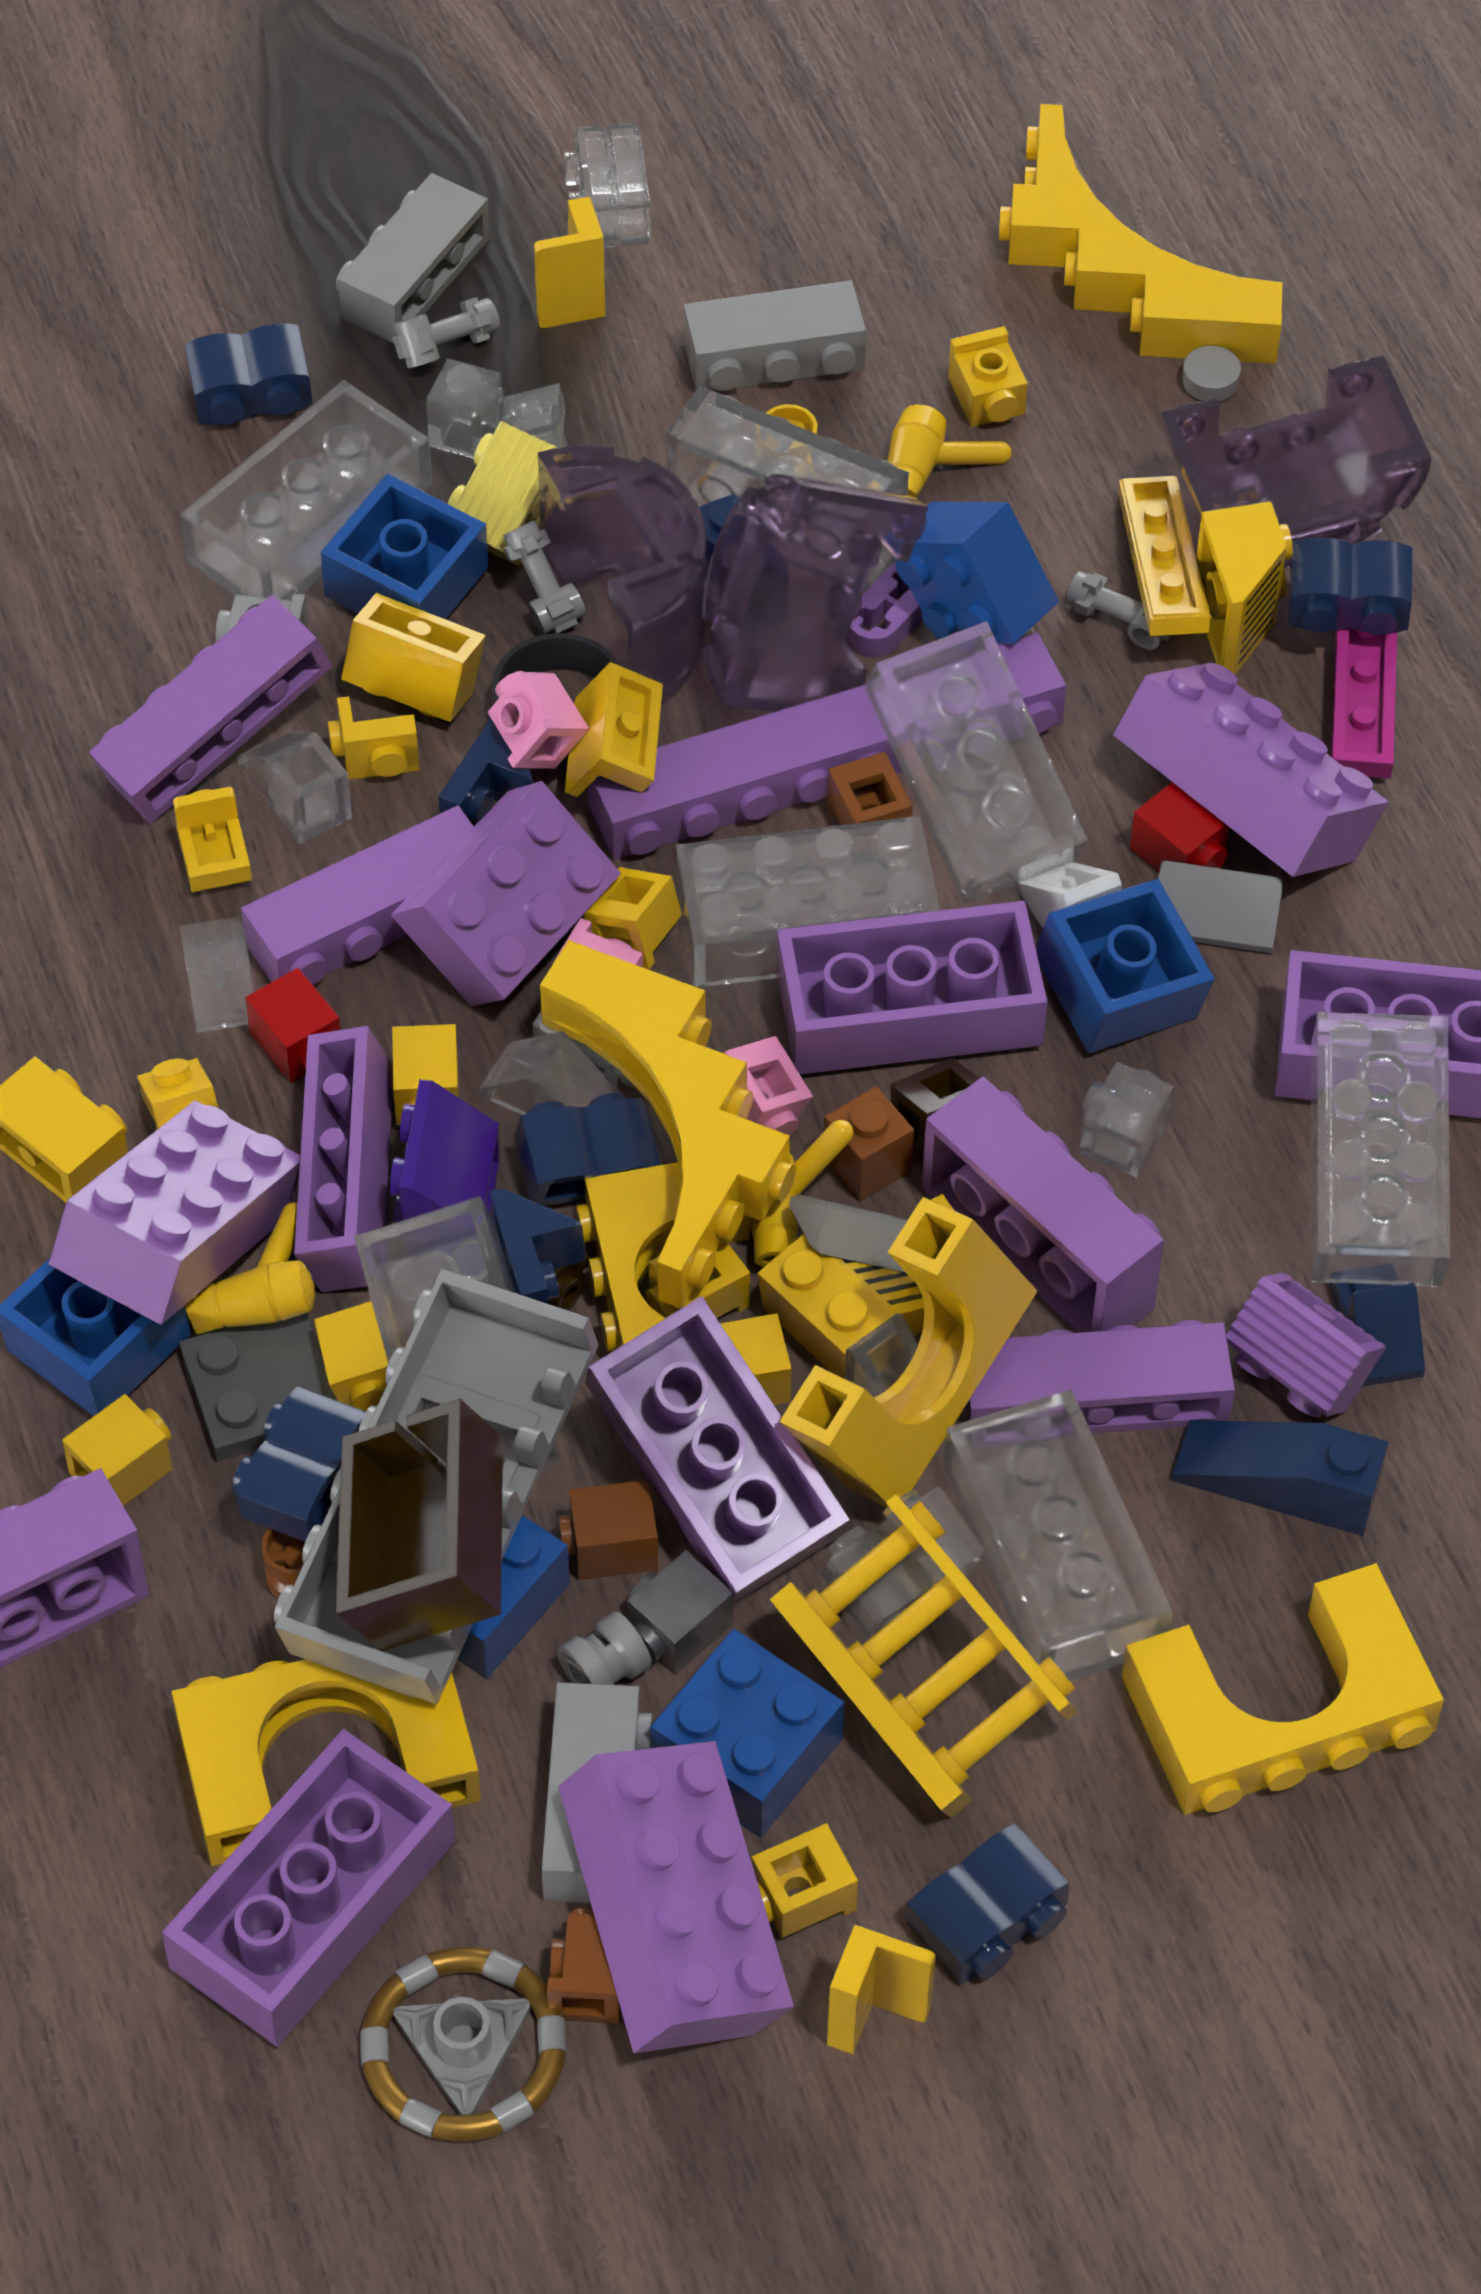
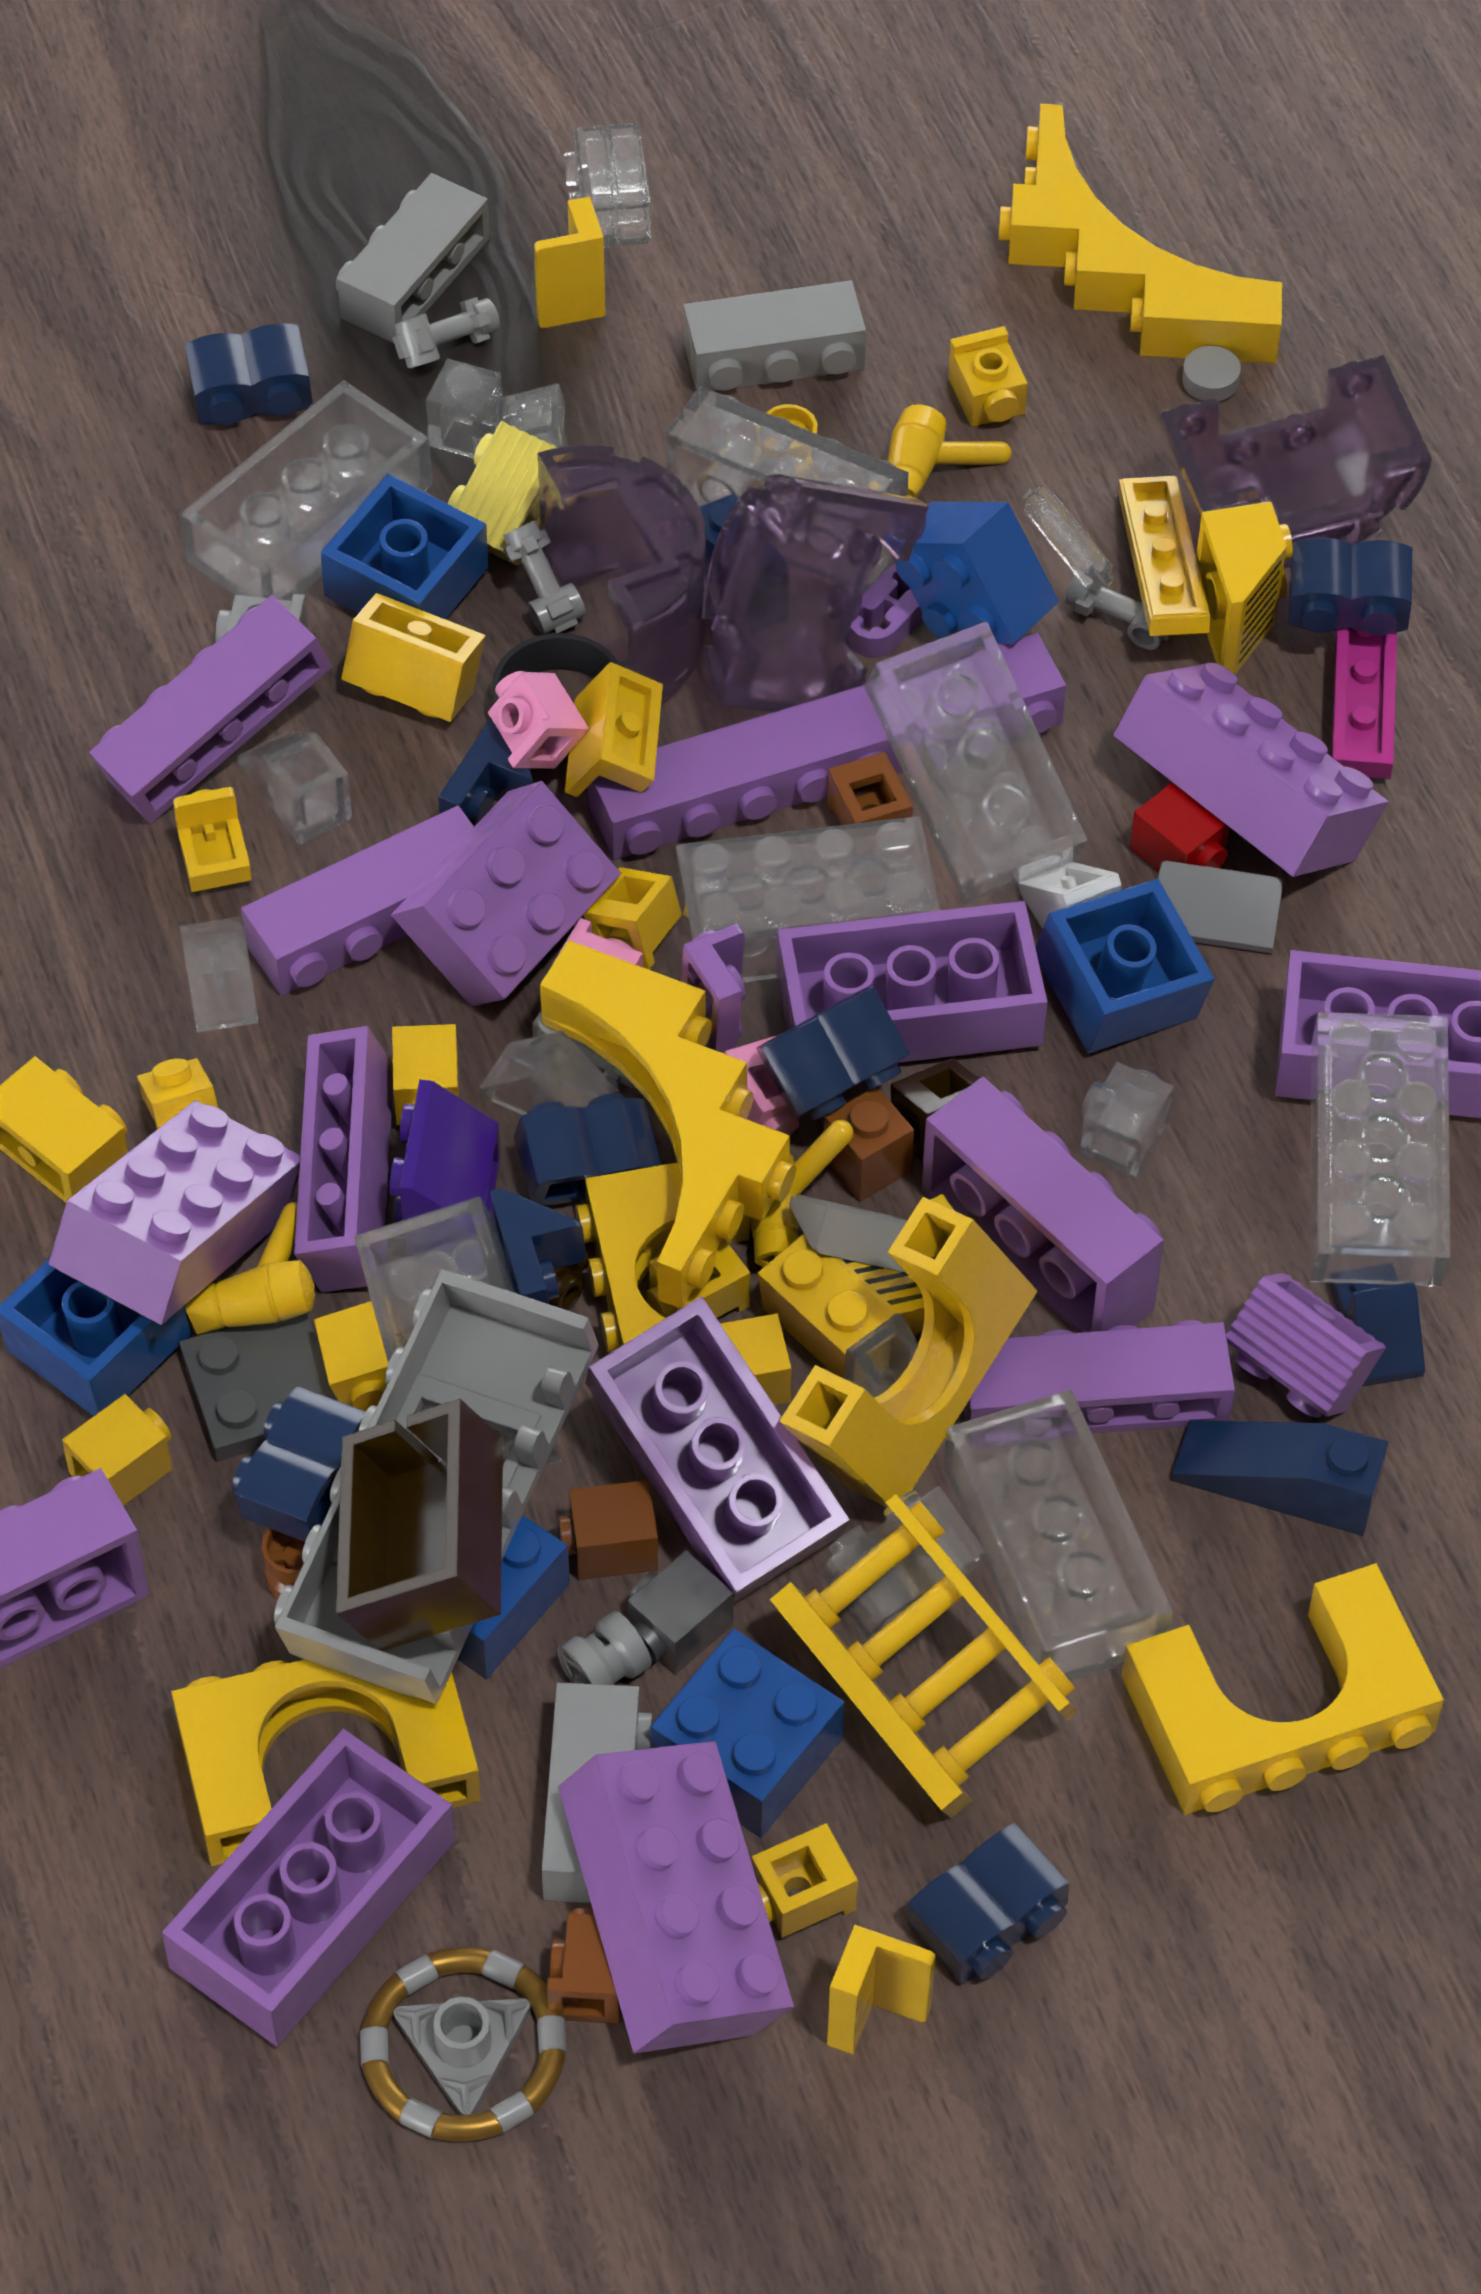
(284, 1016): red brick -> none
(374, 746): yellow bracket -> none
(715, 965): none -> medium lavender bracket
(834, 1052): none -> dark blue brick
(1068, 538): none -> clear axle

